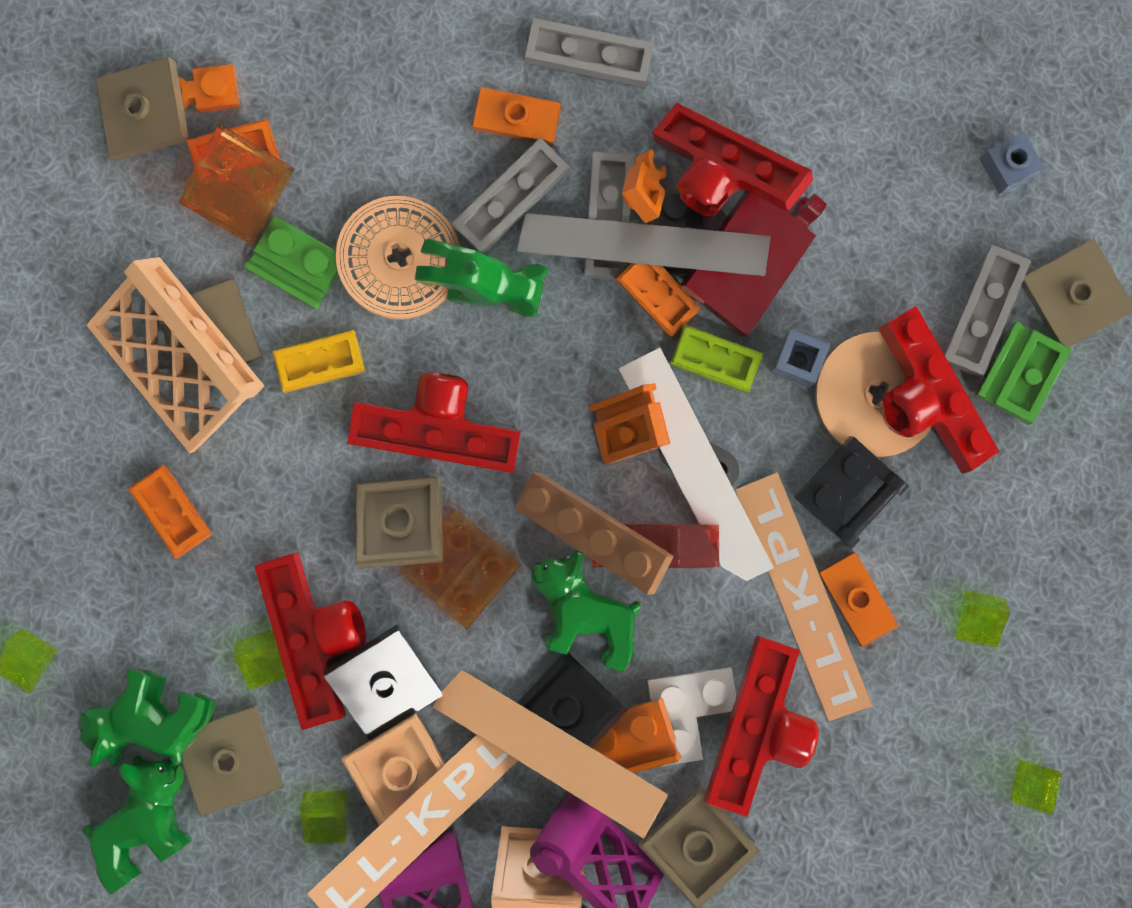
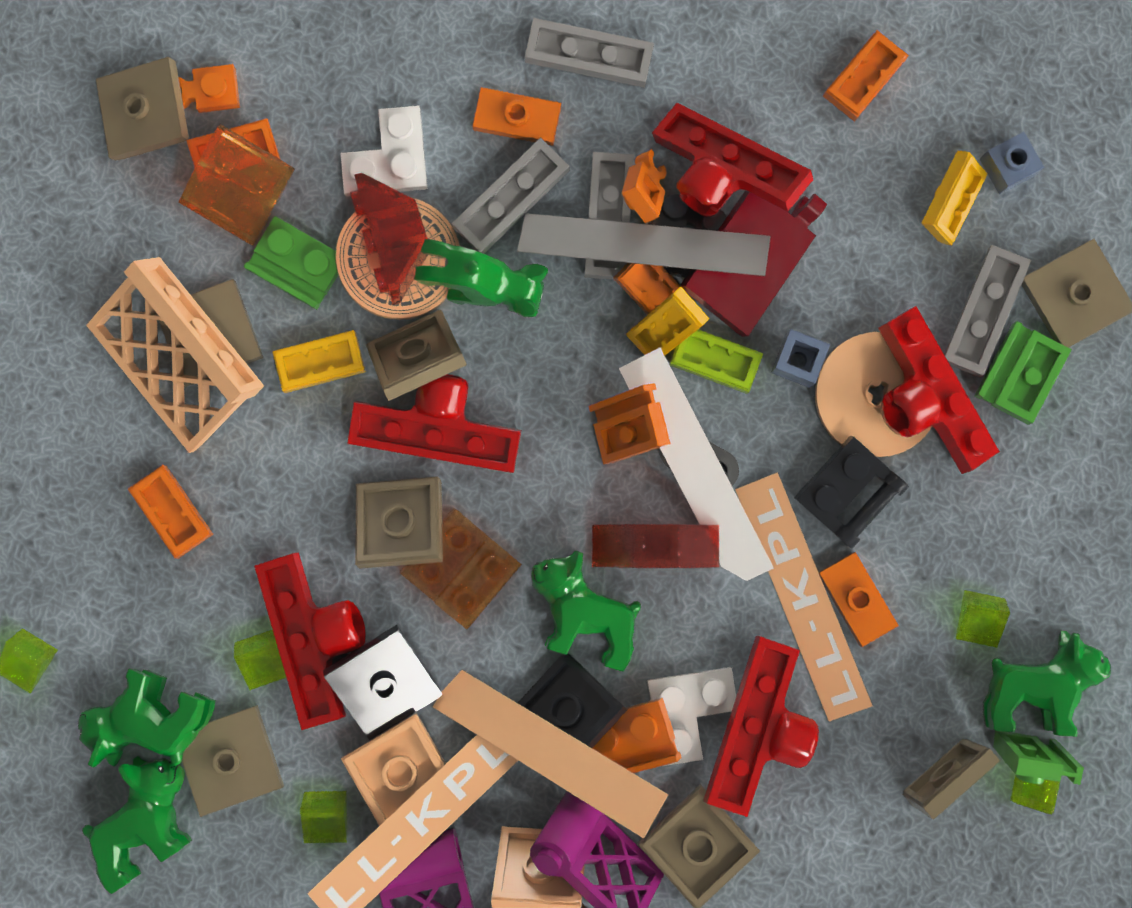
(393, 234): none -> clear red slope
(401, 157): none -> white plate
(415, 355): none -> dark tan plate
(594, 533): medium nougat plate -> none
(668, 324): none -> yellow plate
(865, 75): none -> orange plate
(950, 777): none -> dark tan plate
(954, 197): none -> yellow plate
(1036, 761): none -> bright green plate
(1050, 686): none -> green animal

